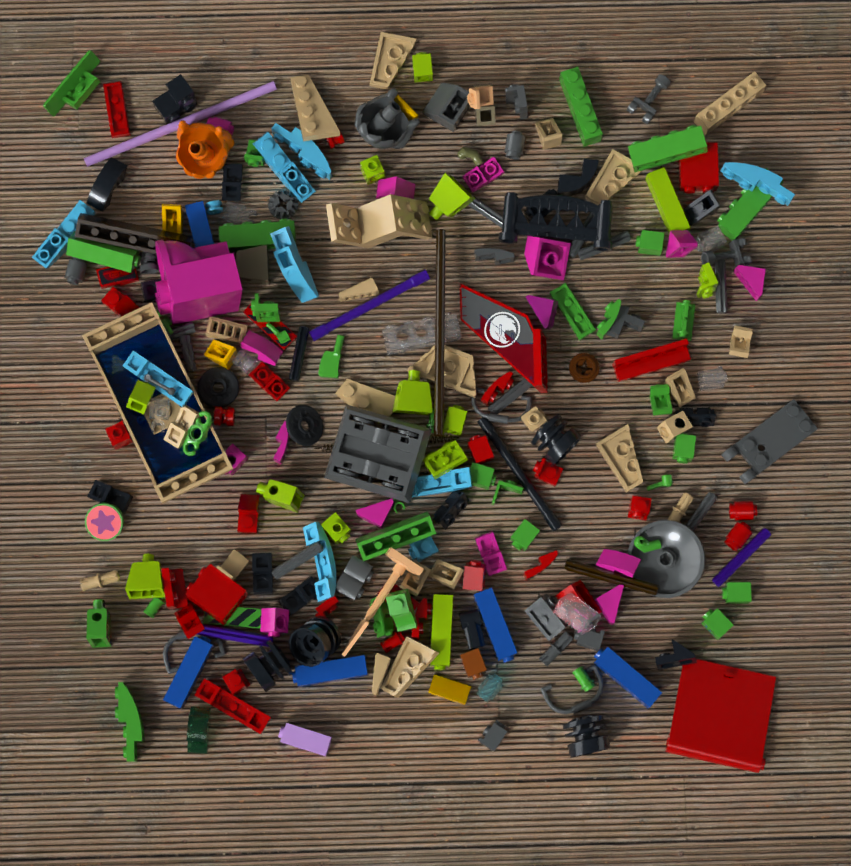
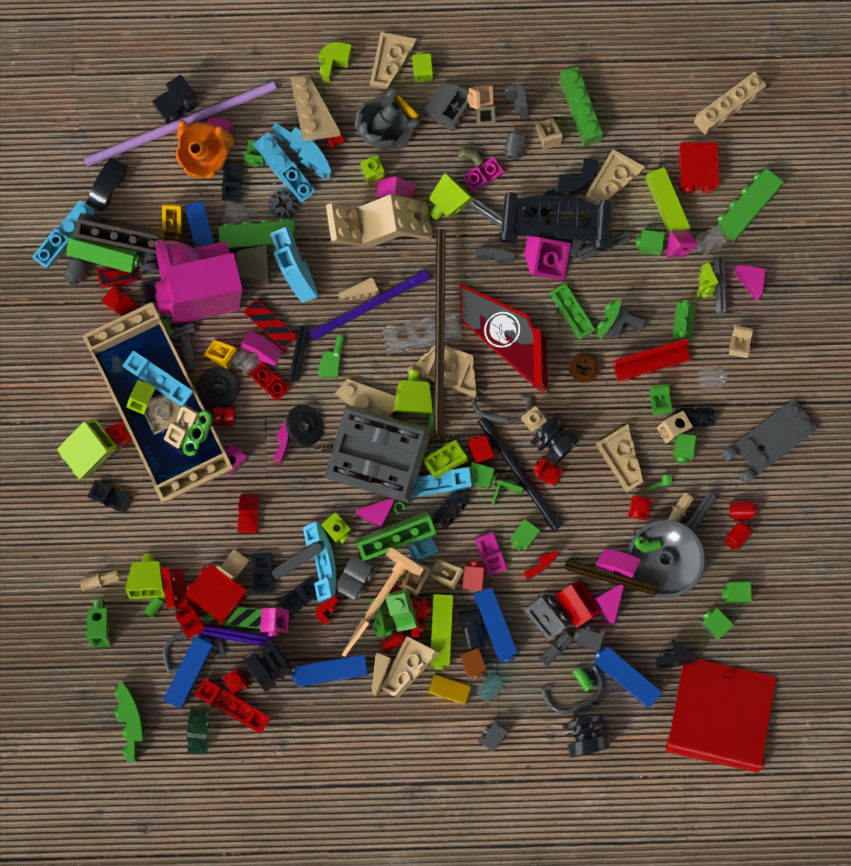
(75, 86): bright green bracket -> none
(87, 448): none -> lime brick
(104, 521): tile -> none
(116, 109): red tile -> none
(148, 378): dark grey hinge -> none
(214, 207): medium azure bush -> none
(221, 322): tan slope -> none
(265, 312): bright green bracket -> none
(281, 494): lime torso -> none
(282, 336): bright green hand -> none
(305, 739): lavender brick -> none
(314, 641): black wheel -> none
(333, 55): none -> lime brick
(455, 420): lime brick -> none
(502, 383): red slope -> none
(509, 396): dark grey axle -> none
(544, 309): magenta slope -> none
(576, 613): clear brick -> none
(662, 82): dark grey bar -> none
(668, 148): bright green brick -> none
(680, 387): tan slope -> none
(701, 208): black slope -> none
(735, 246): dark grey bar -> none
(741, 557): dark purple axle -> none
(751, 176): medium azure slope -> none

